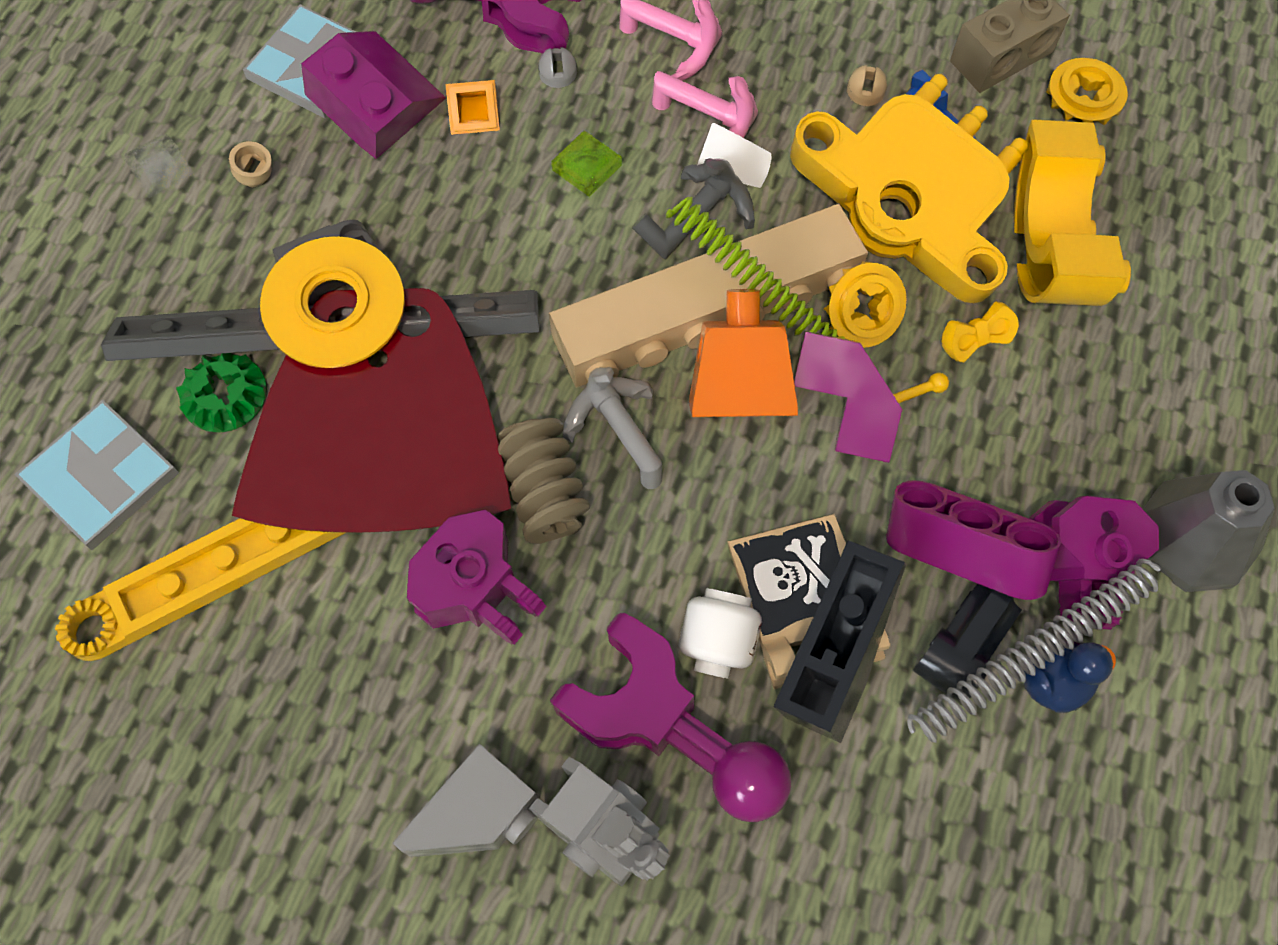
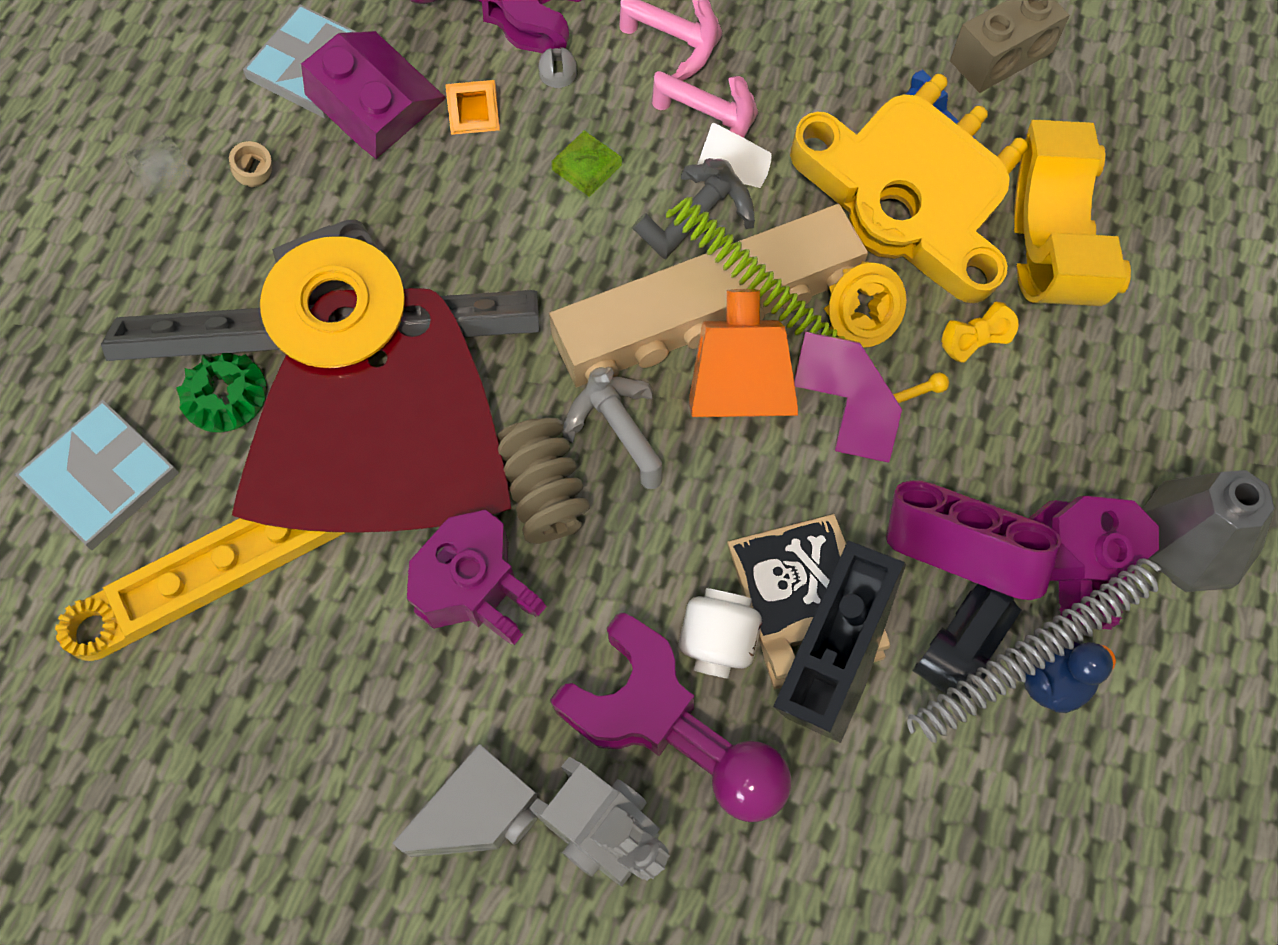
(856, 82): tan hinge -> none
(1091, 75): yellow gear -> none

